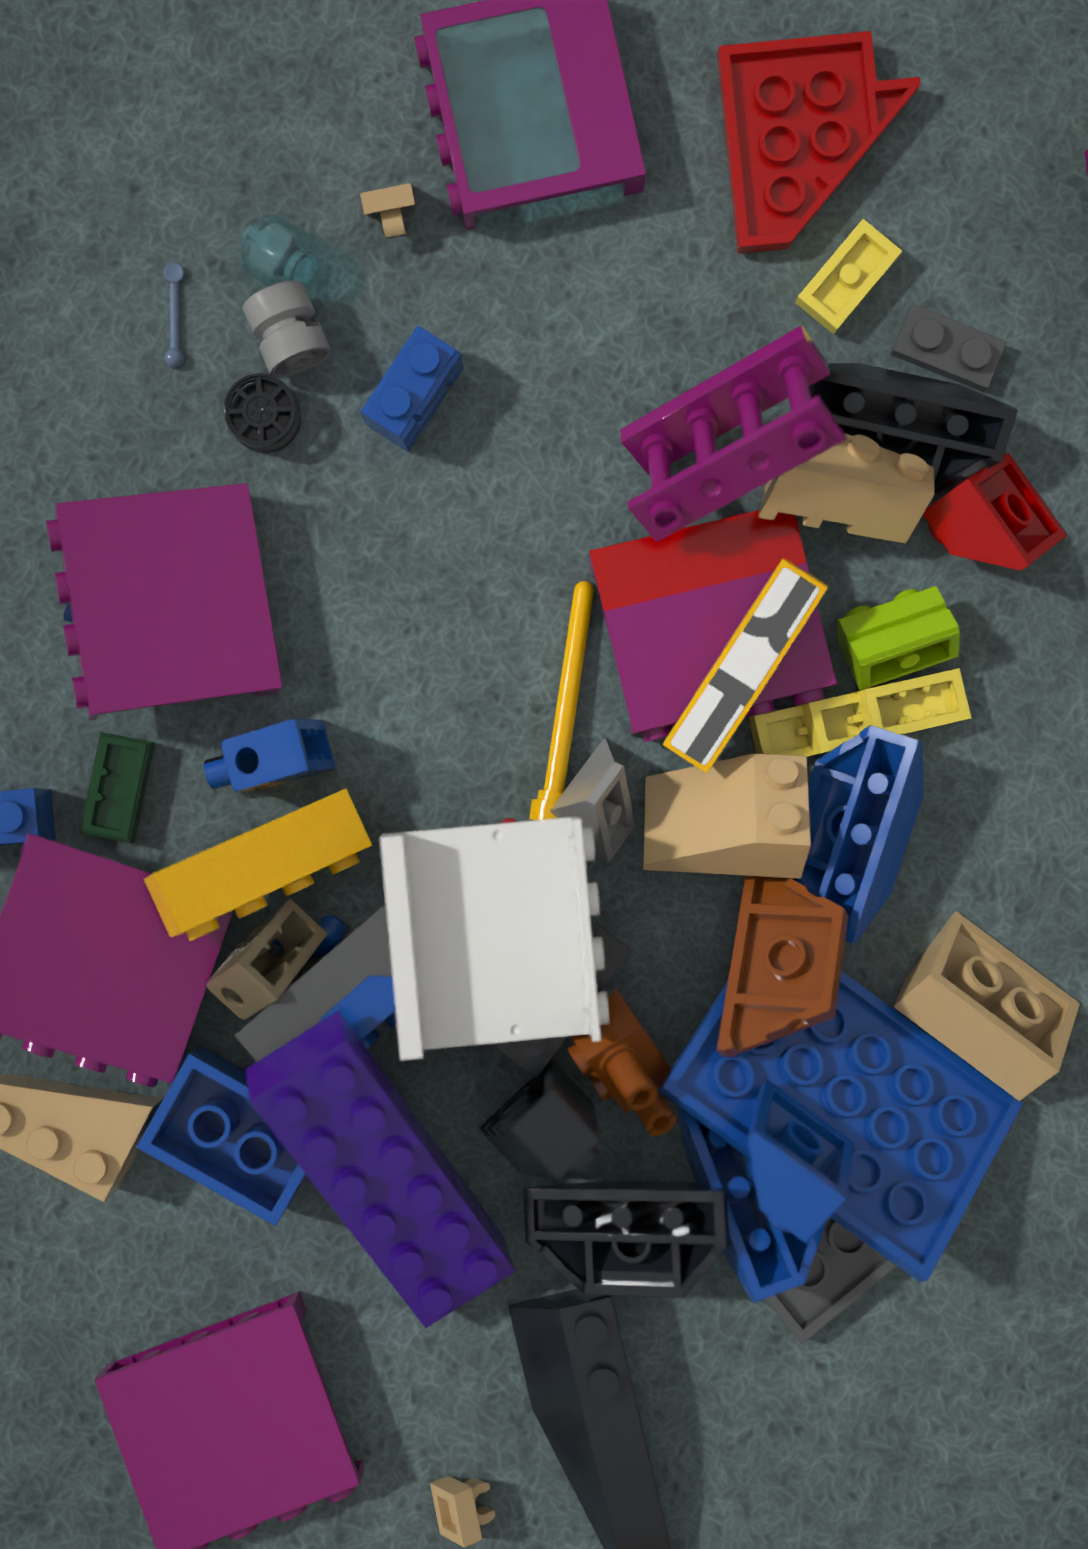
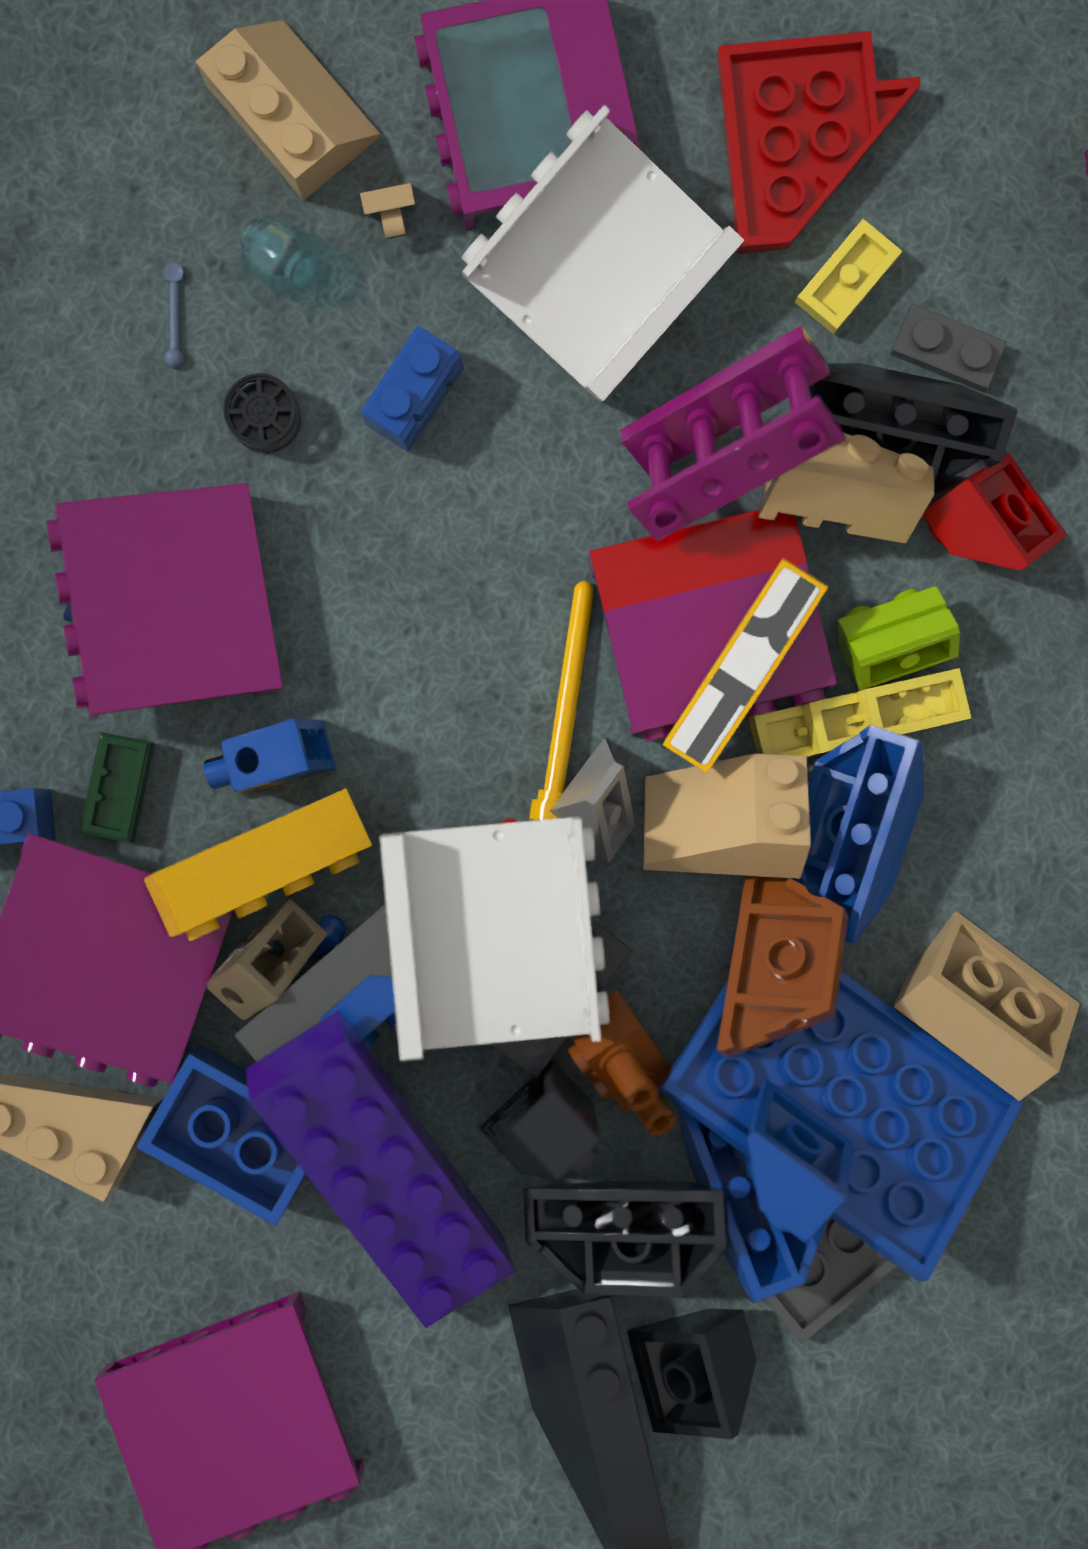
(283, 319): light grey wheel -> none
(286, 103): none -> tan slope
(457, 1510): tan tile -> none
(598, 255): none -> white panel
(696, 1372): none -> black slope

